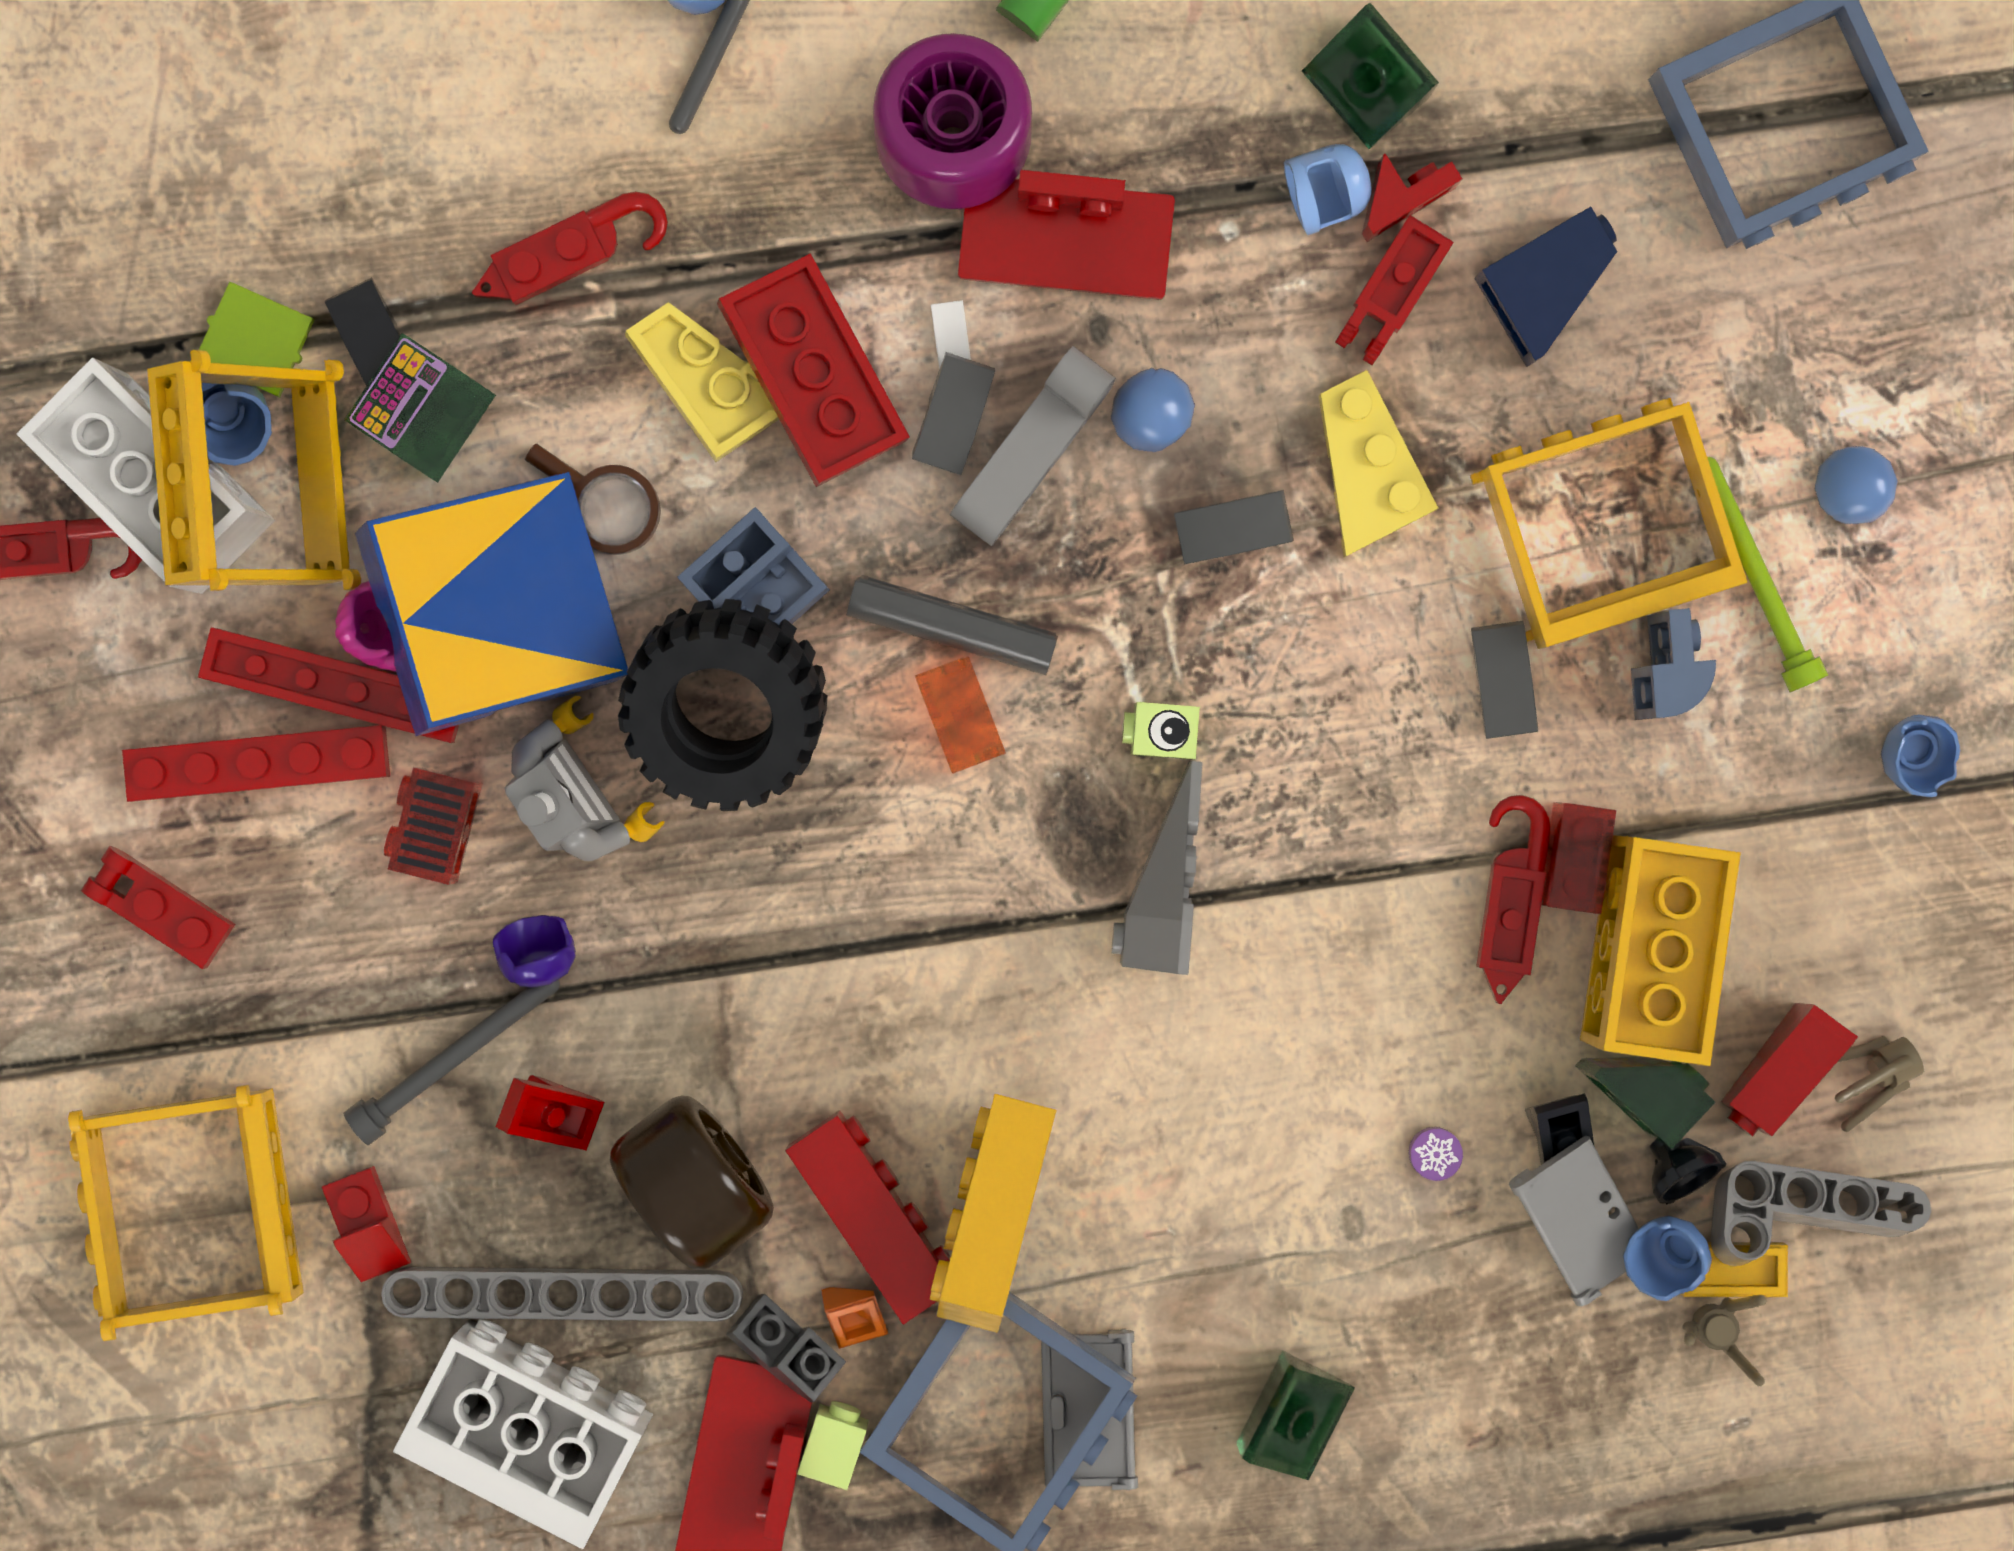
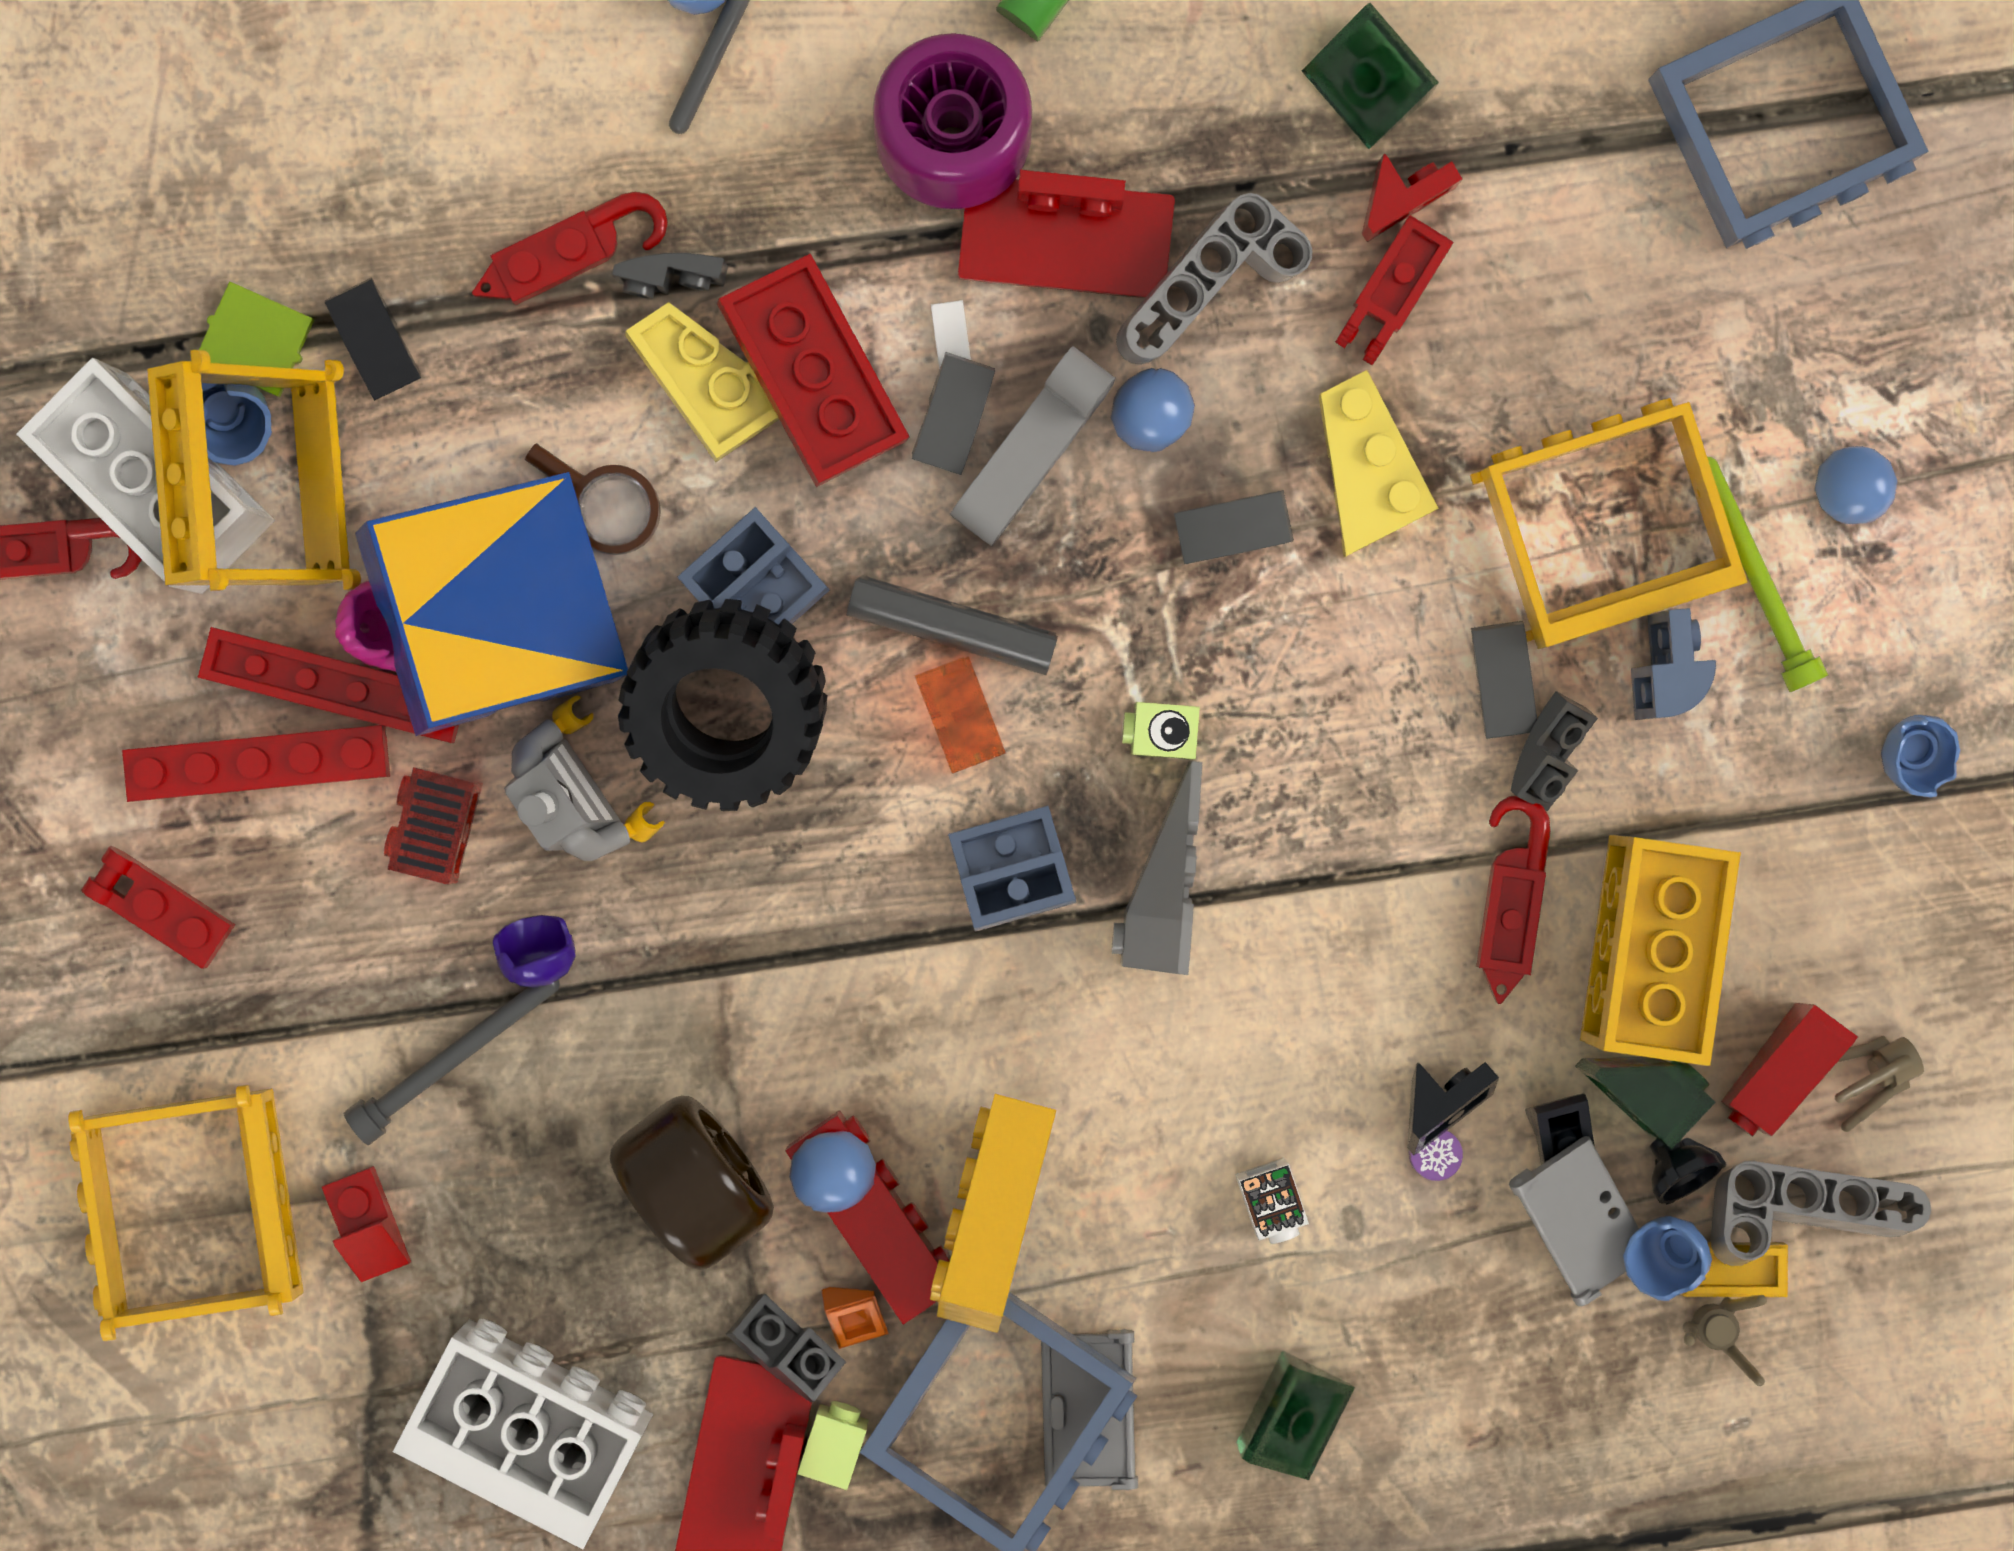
(419, 407): clear green slope -> none
(537, 1301): light grey beam -> none
(549, 1113): red slope -> none
(654, 273): none -> dark grey slope
(832, 1171): none -> medium blue hair
(1012, 868): none -> sand blue brick
(1202, 285): none -> light grey beam
(1272, 1201): none -> brick
(1327, 186): light blue helmet -> none
(1437, 1111): none -> black slope
(1543, 763): none -> dark grey slope
(1547, 280): dark blue slope -> none
(1578, 857): clear red brick -> none

